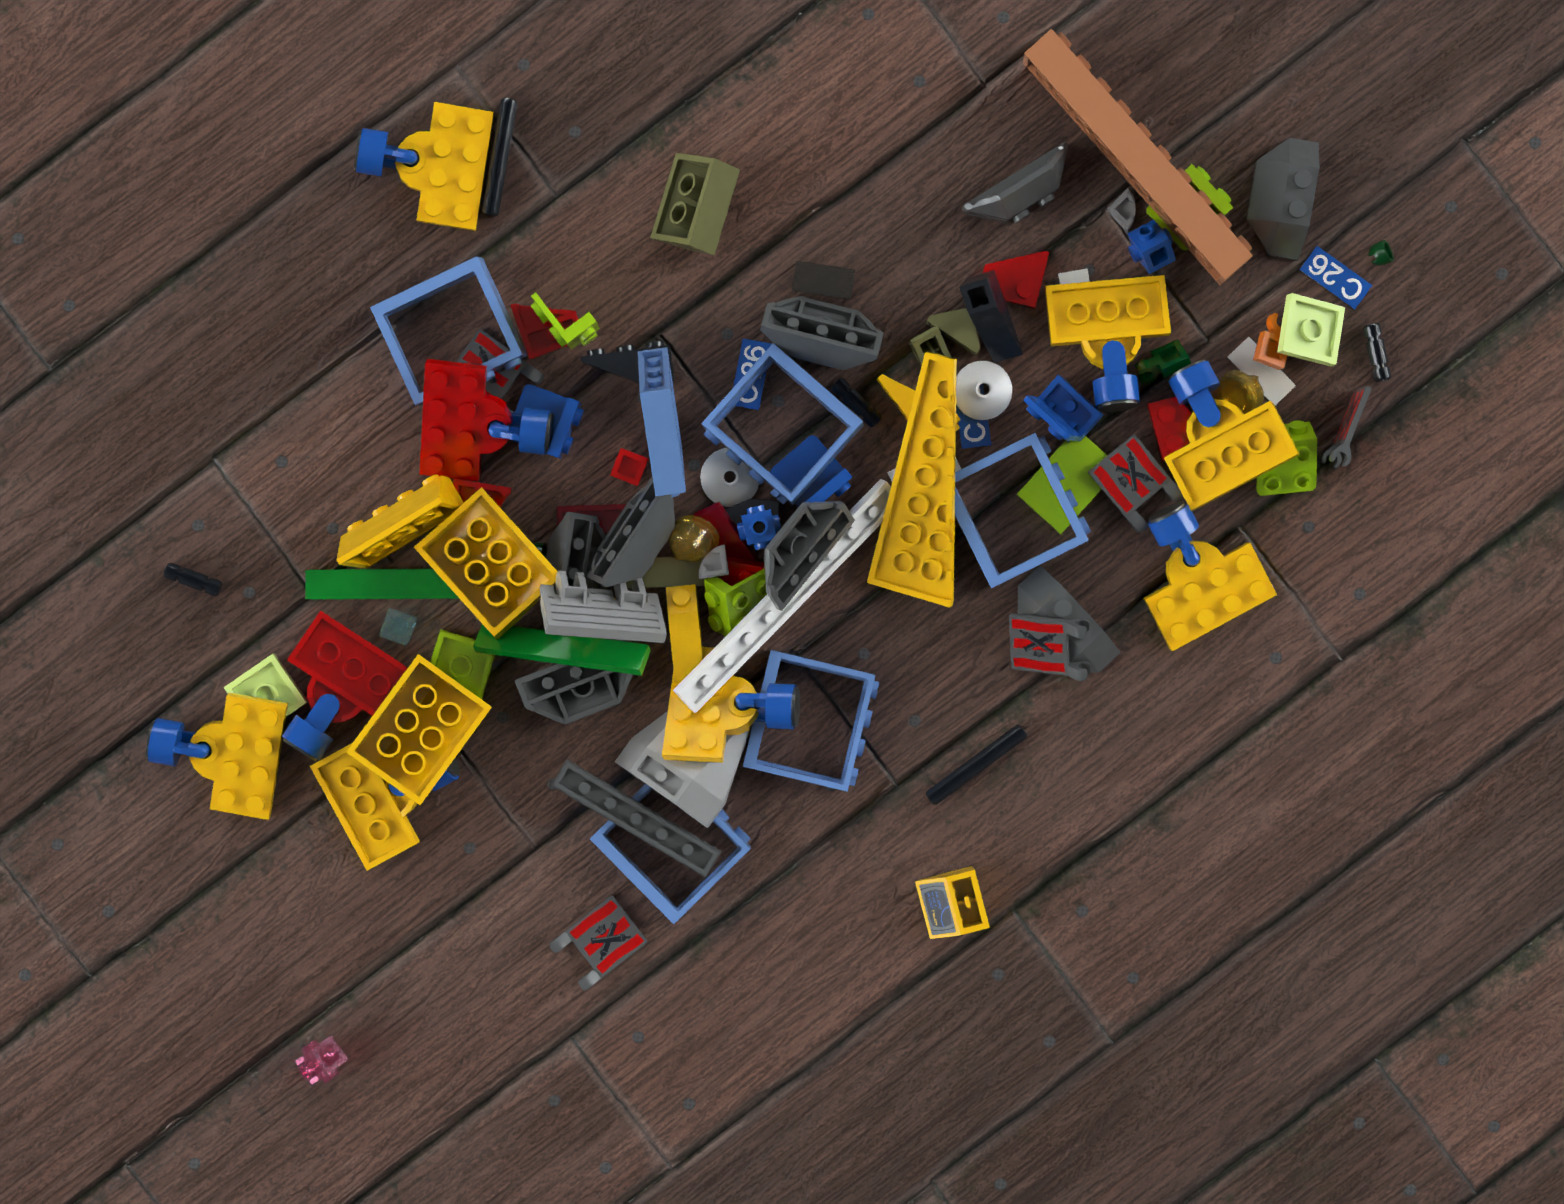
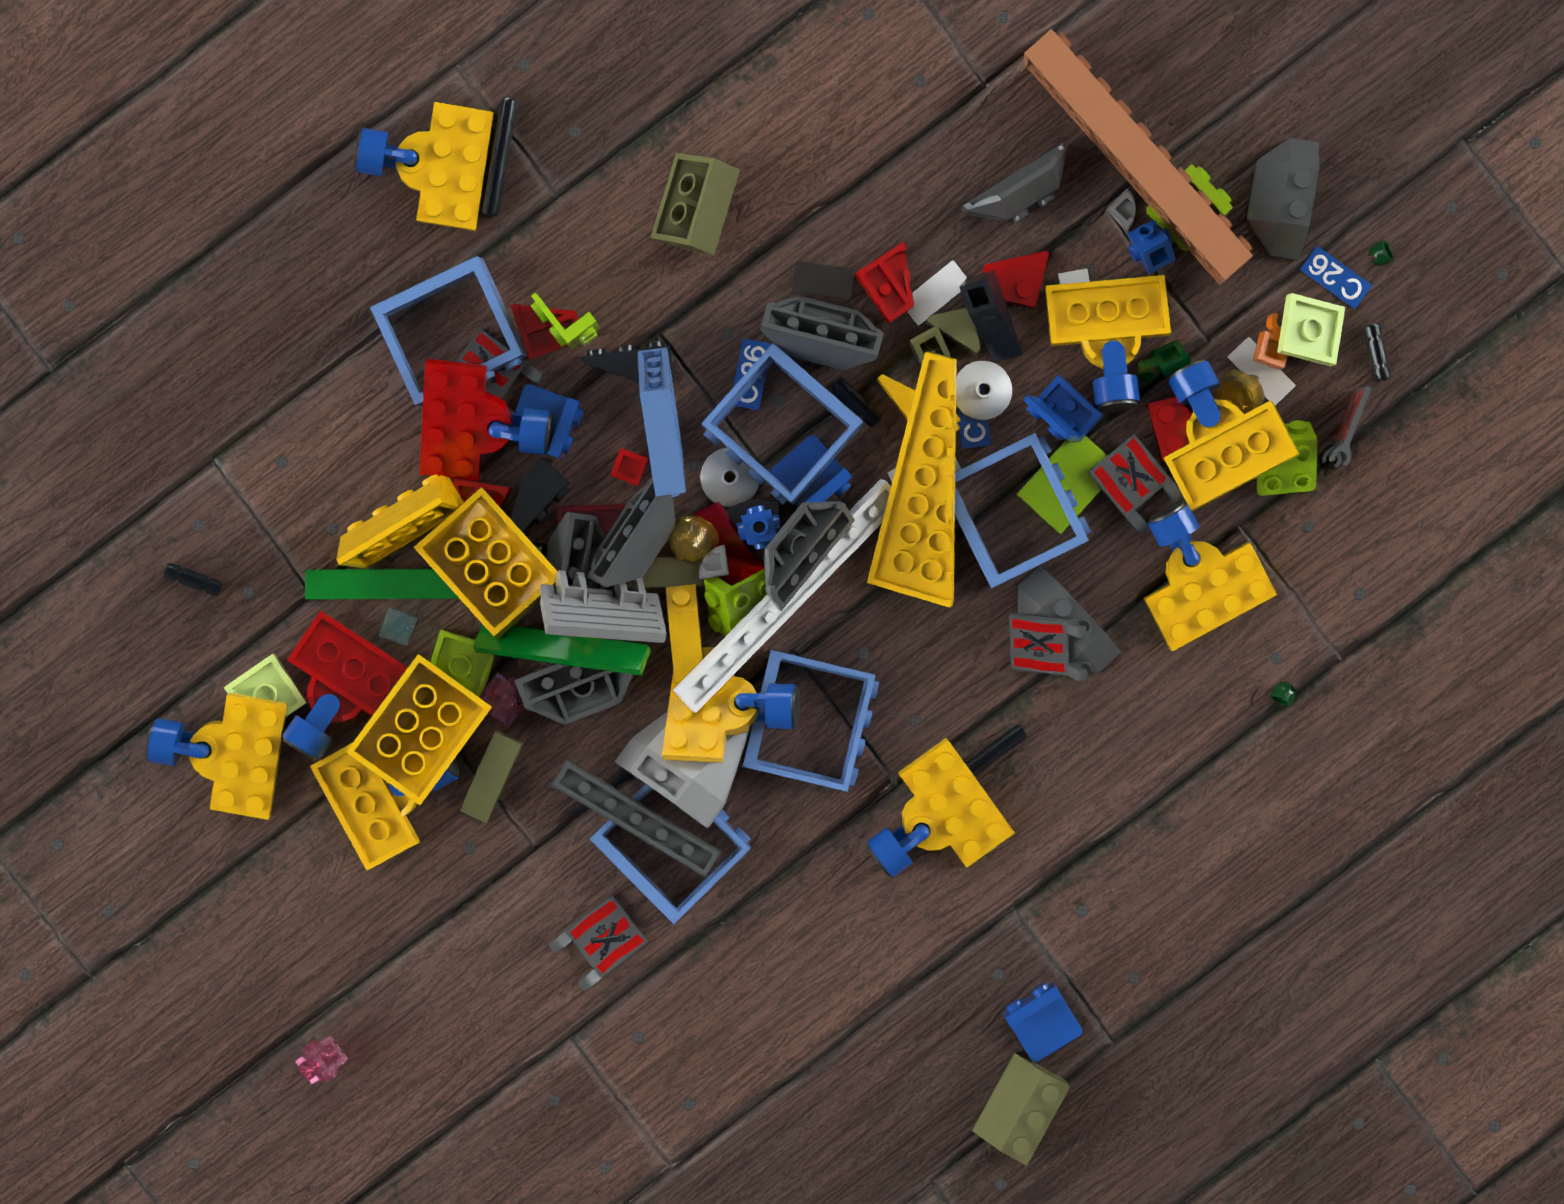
(491, 776): none -> olive slope
(503, 698): none -> clear pink brick
(536, 493): none -> black slope
(889, 283): none -> red wing
(936, 292): none -> white sticker
(945, 811): none -> yellow plate
(952, 903): yellow slope -> none
(1021, 1108): none -> olive slope
(1042, 1021): none -> blue bracket
(1283, 693): none -> dark green hinge

